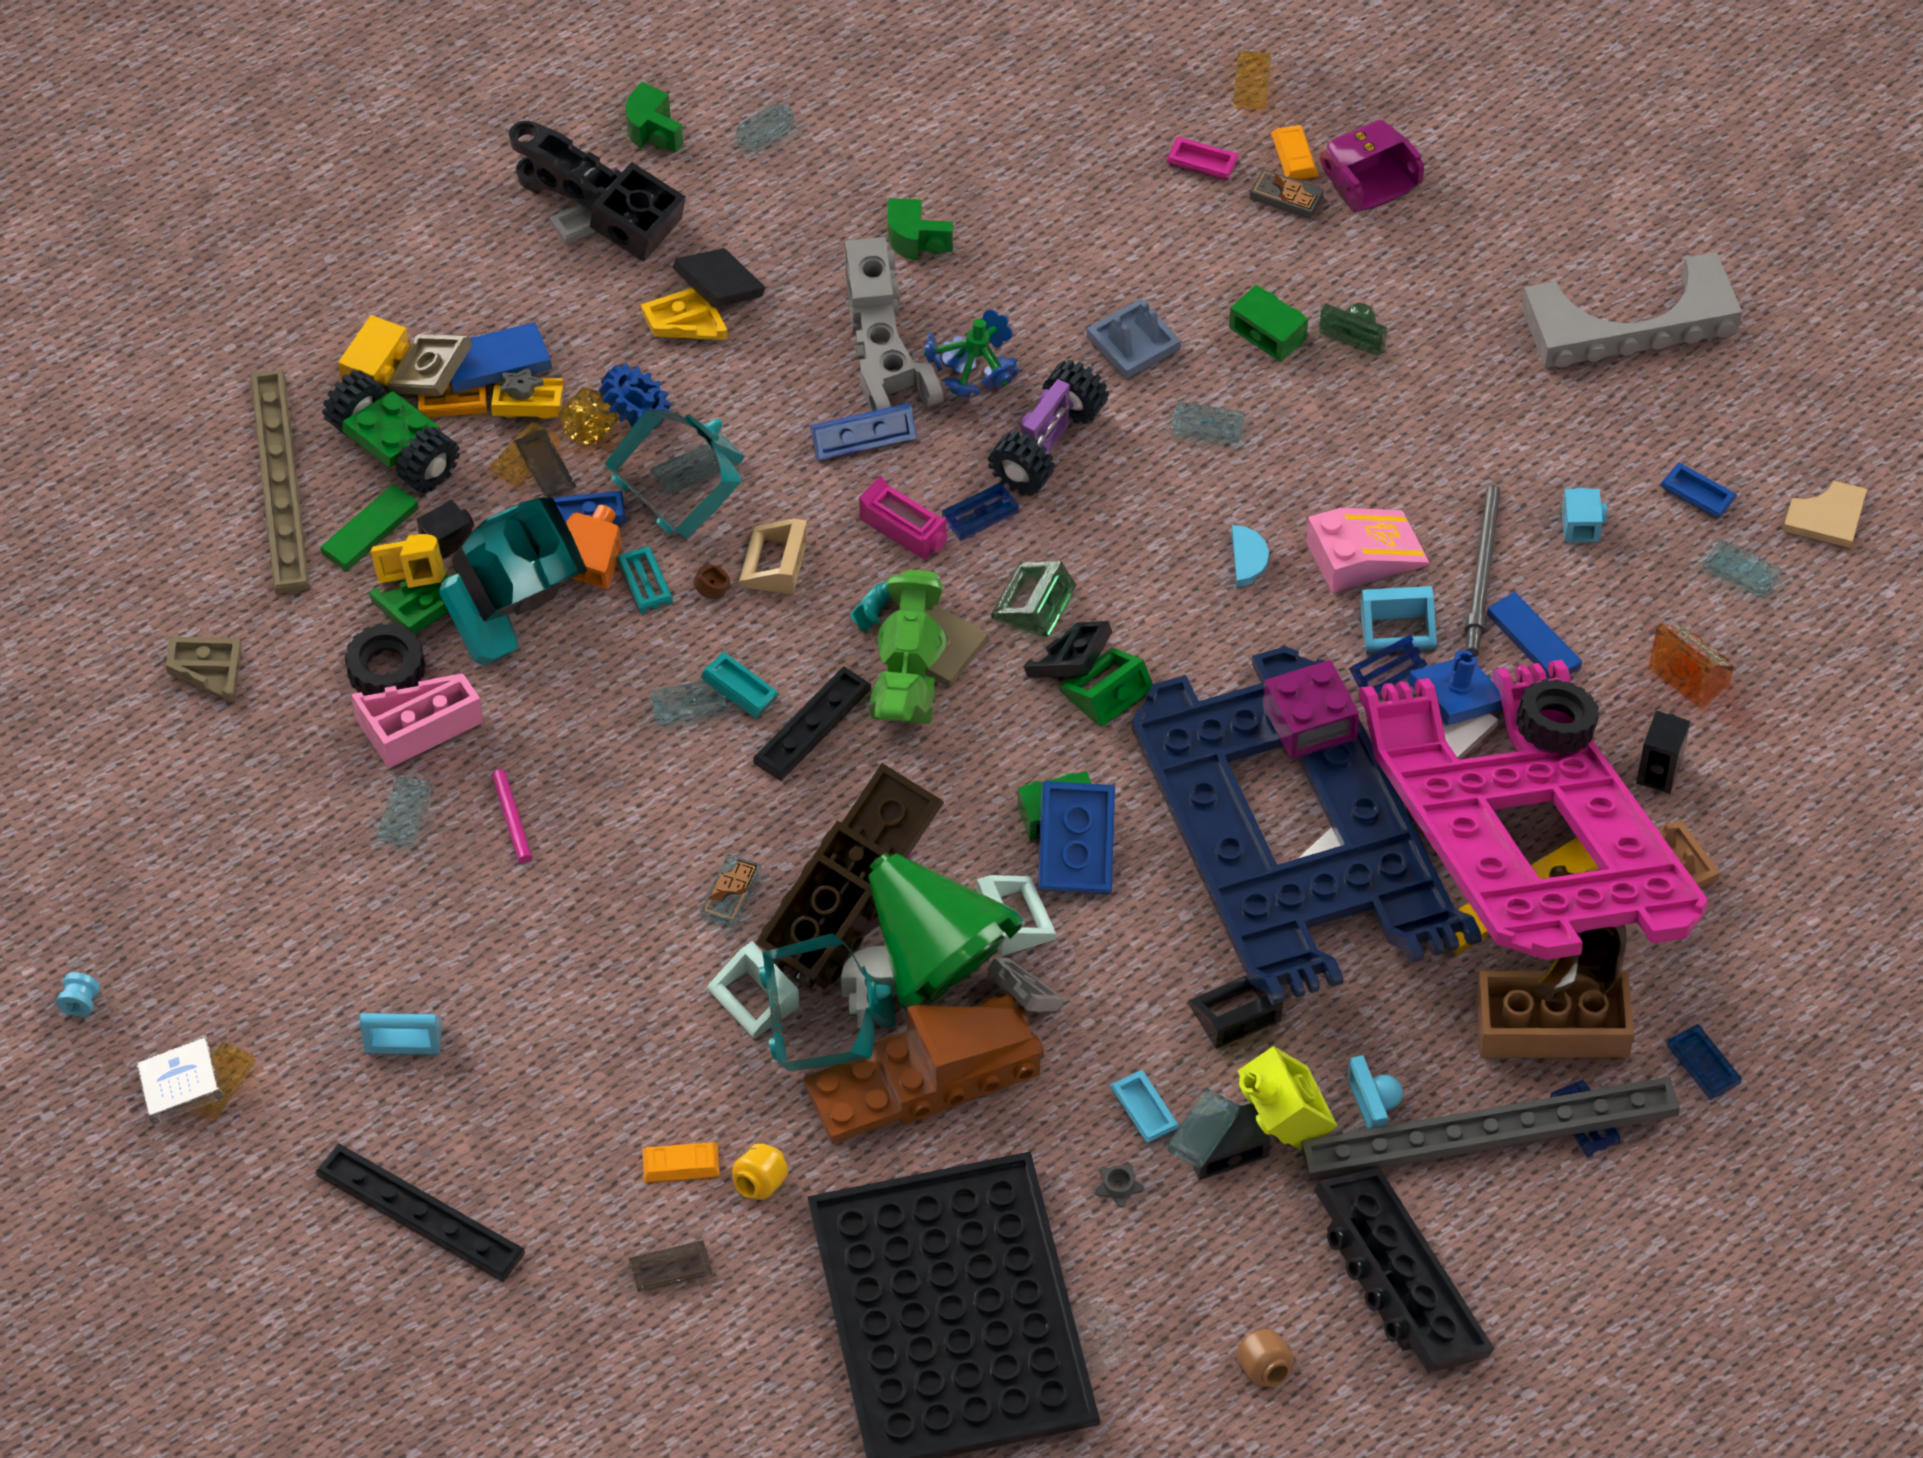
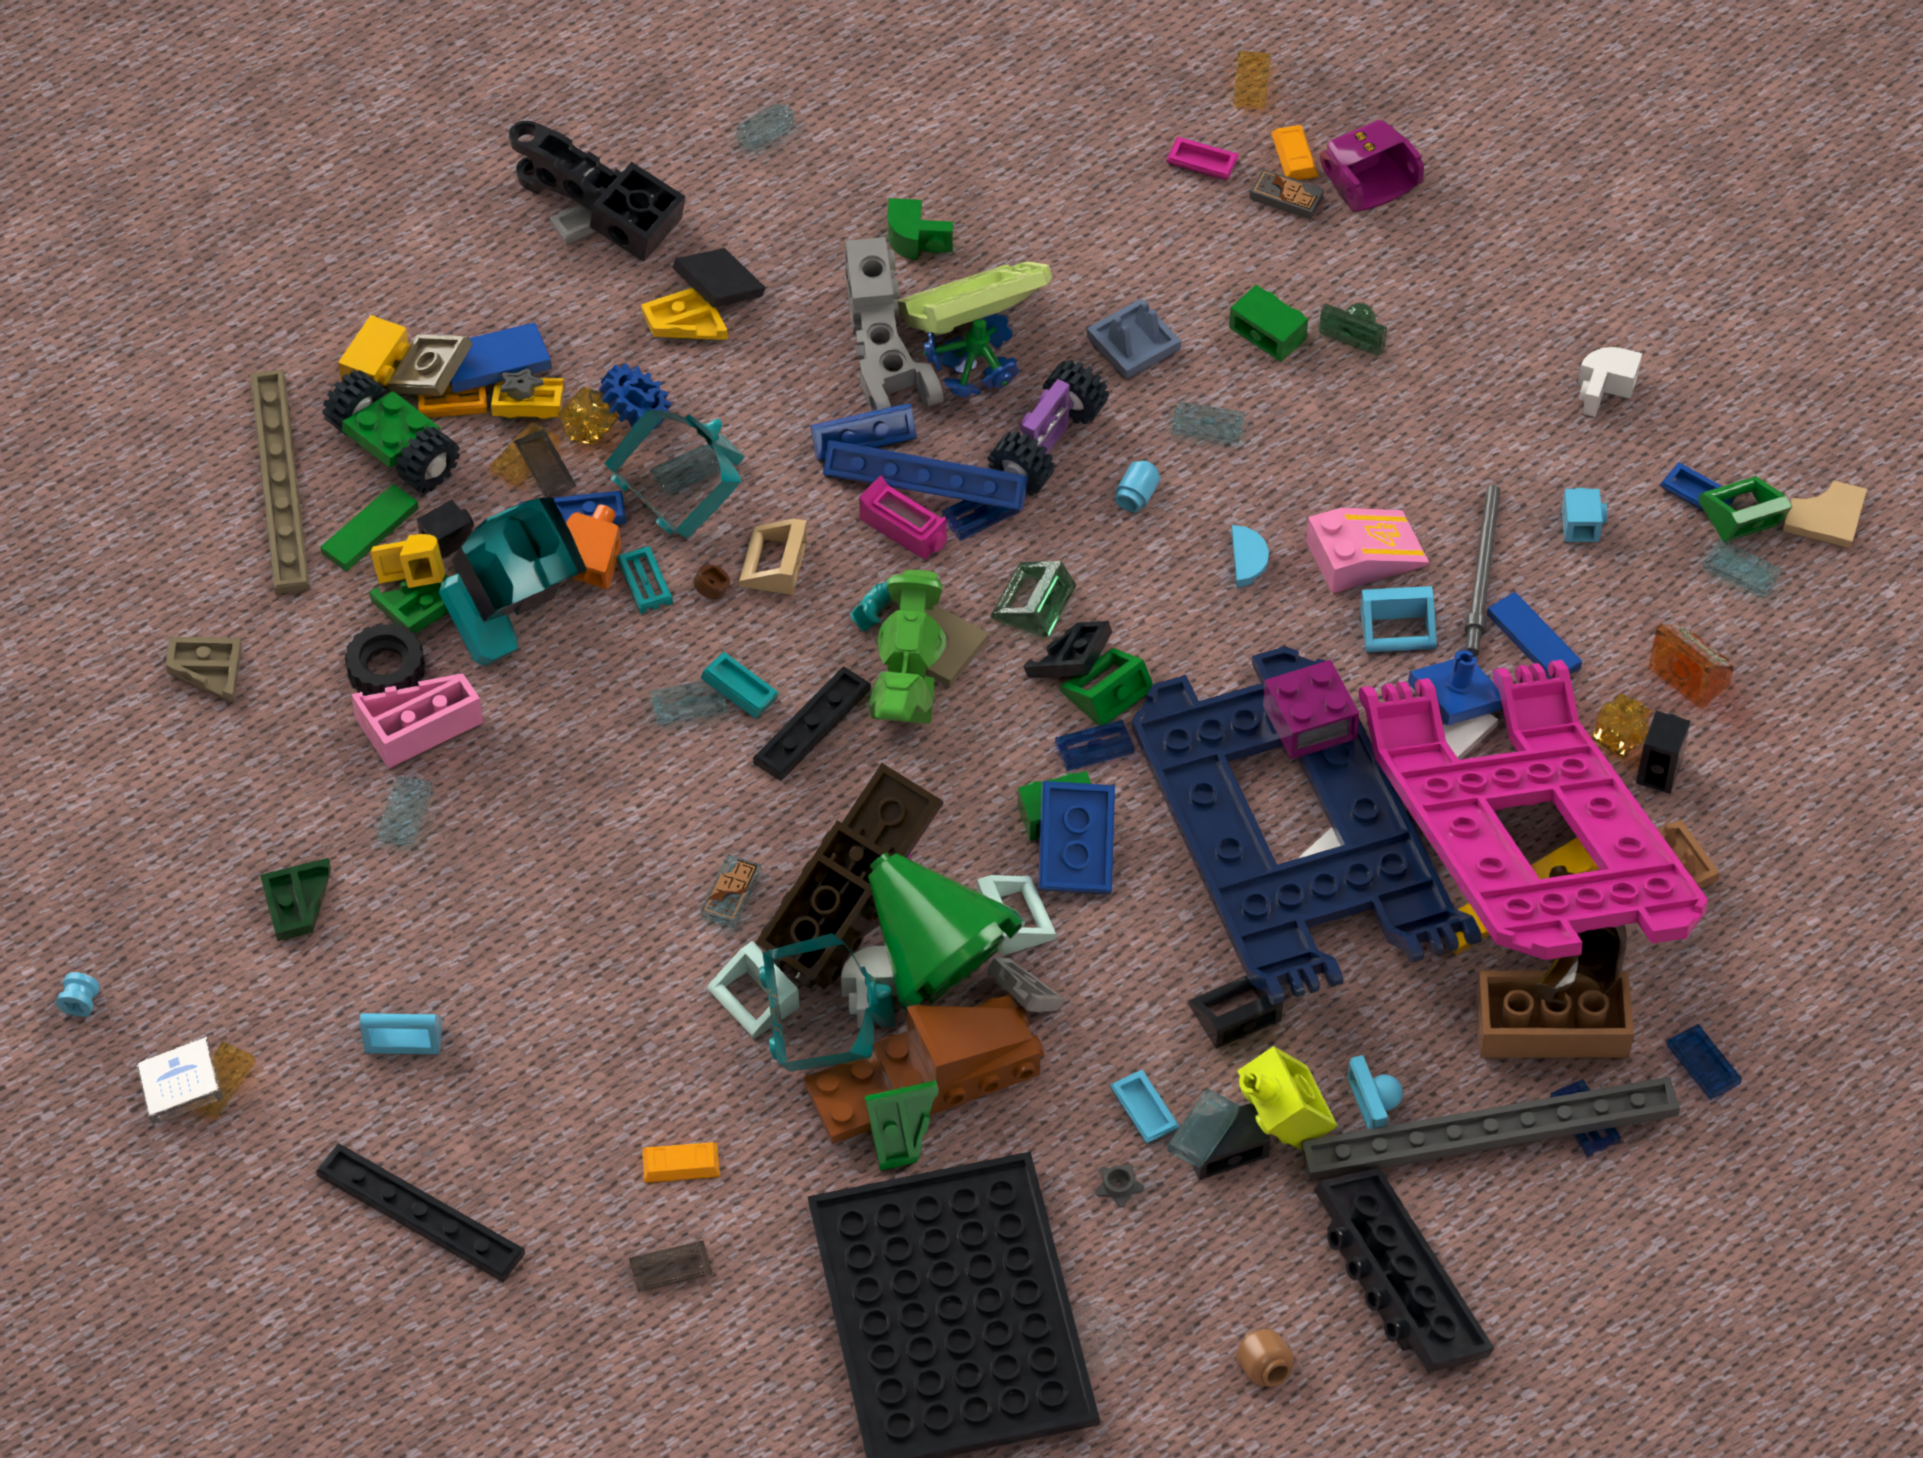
(296, 897): none -> dark green wing
(511, 816): dark pink bar -> none
(649, 119): green brick -> none
(759, 1171): yellow head -> none
(899, 1122): none -> green wing
(926, 475): none -> blue tile
(973, 297): none -> yellowish green wedge
(1096, 750): none -> clear blue tile
(1137, 486): none -> medium azure brick
(1411, 653): clear blue tile -> none
(1550, 734): black tyre -> none
(1571, 335): light grey arch -> none
(1607, 371): none -> white brick
(1622, 725): none -> clear yellow brick
(1734, 524): none -> green tile

